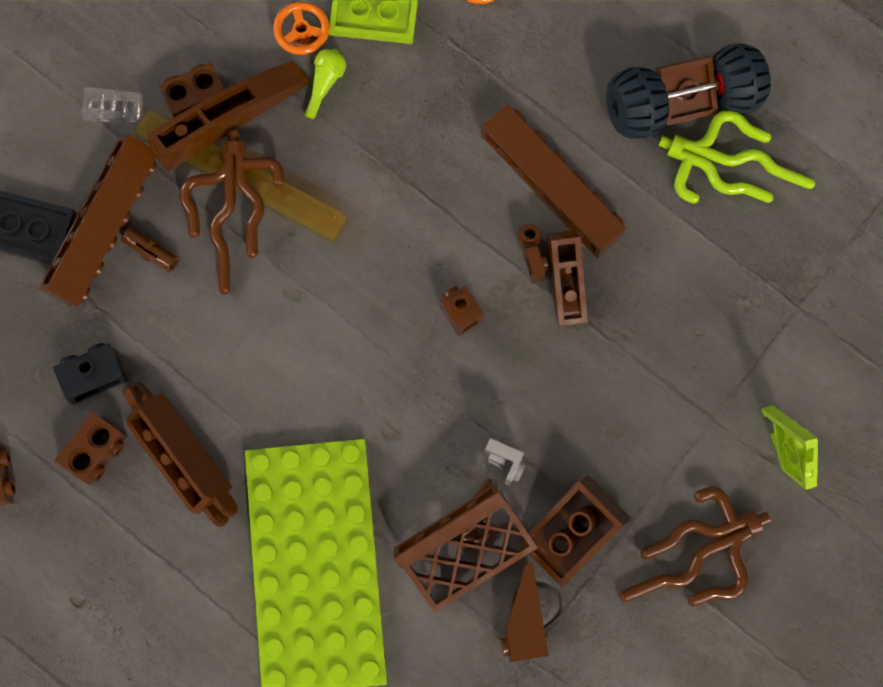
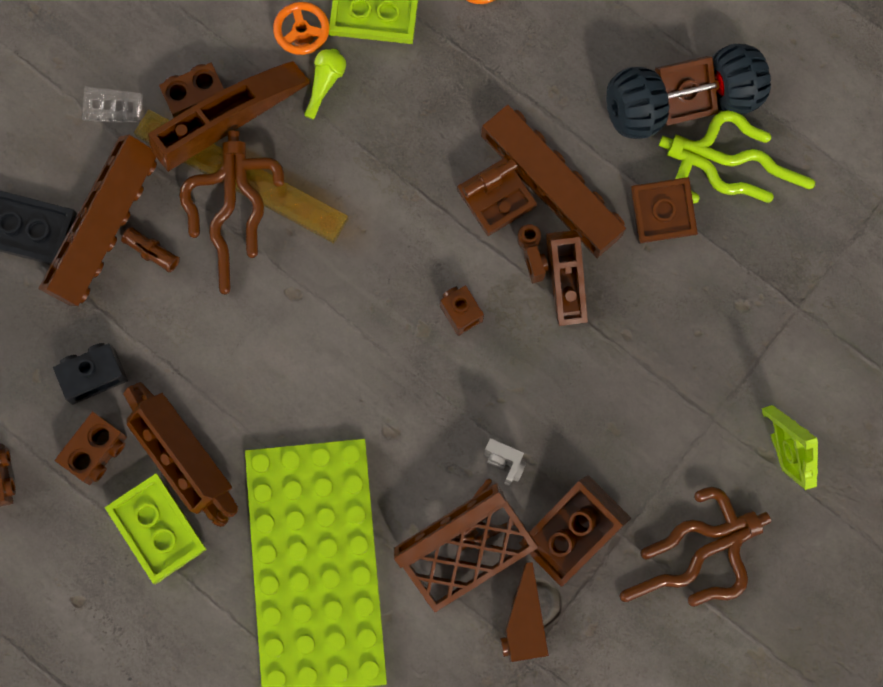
(155, 528): none -> lime plate
(497, 196): none -> reddish brown plate
(664, 210): none -> reddish brown plate

